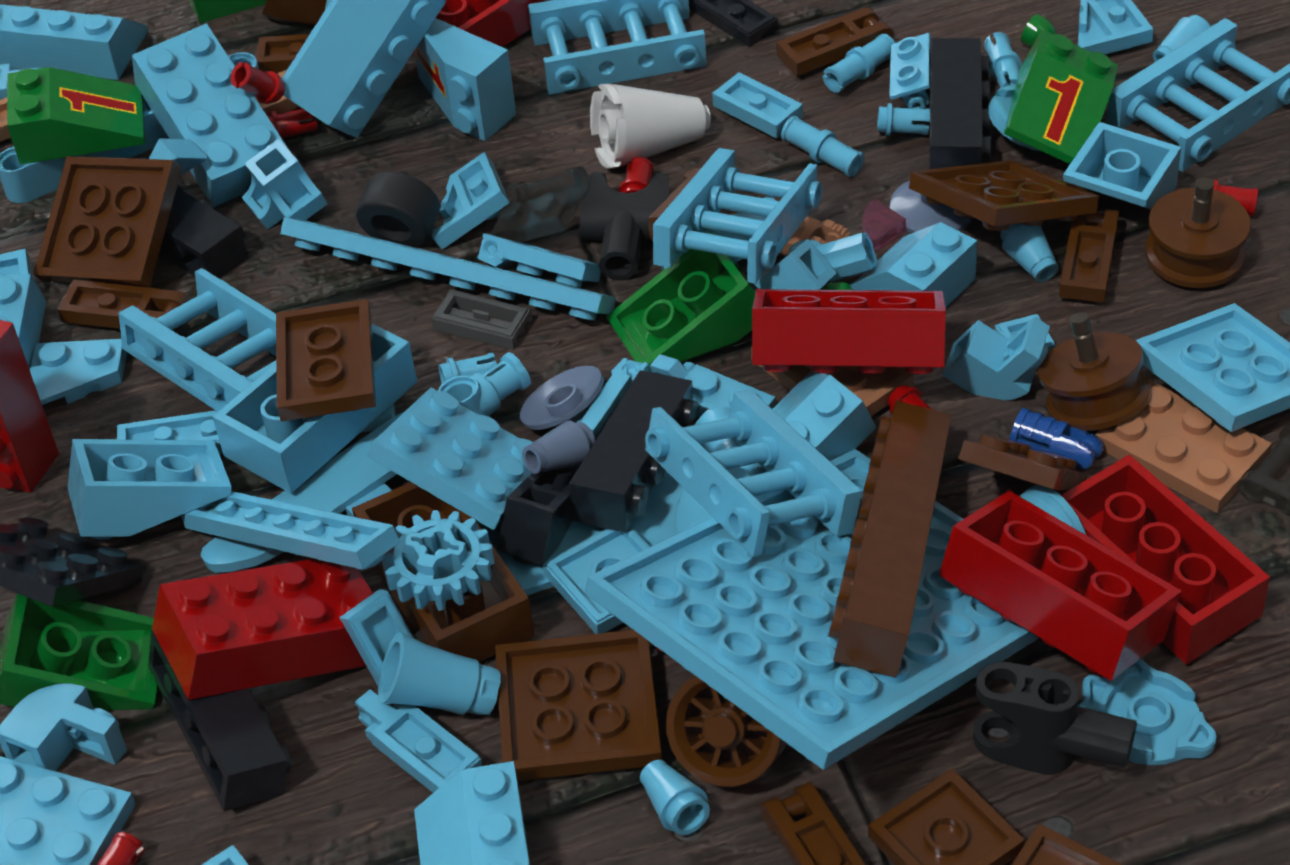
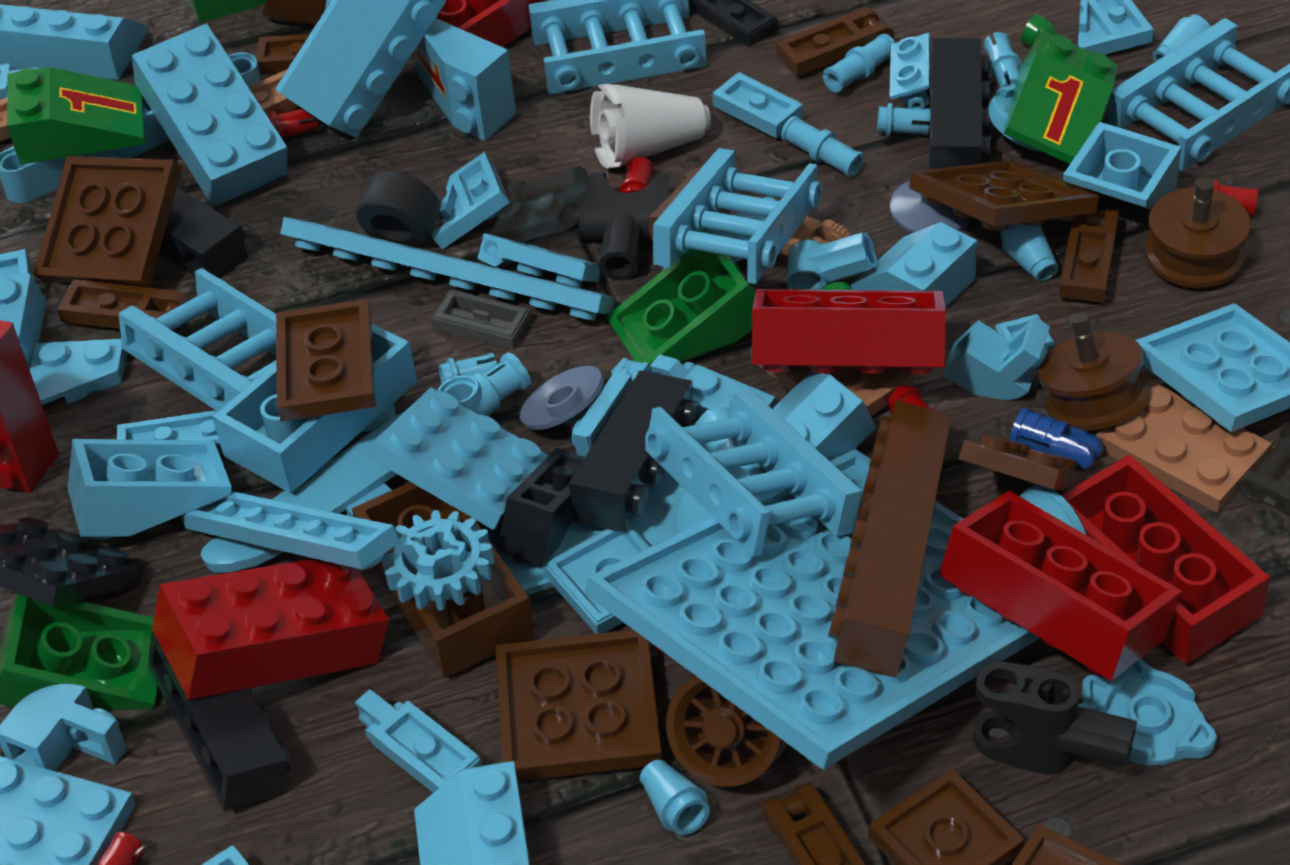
(182, 151): medium azure slope -> none
(265, 86): red pin -> none
(280, 187): medium azure brick -> none
(372, 628): medium azure tile -> none
(436, 678): medium azure plant -> none
(559, 448): sand blue cone -> none
(800, 269): medium azure brick -> none
(882, 223): clear pink tile -> none

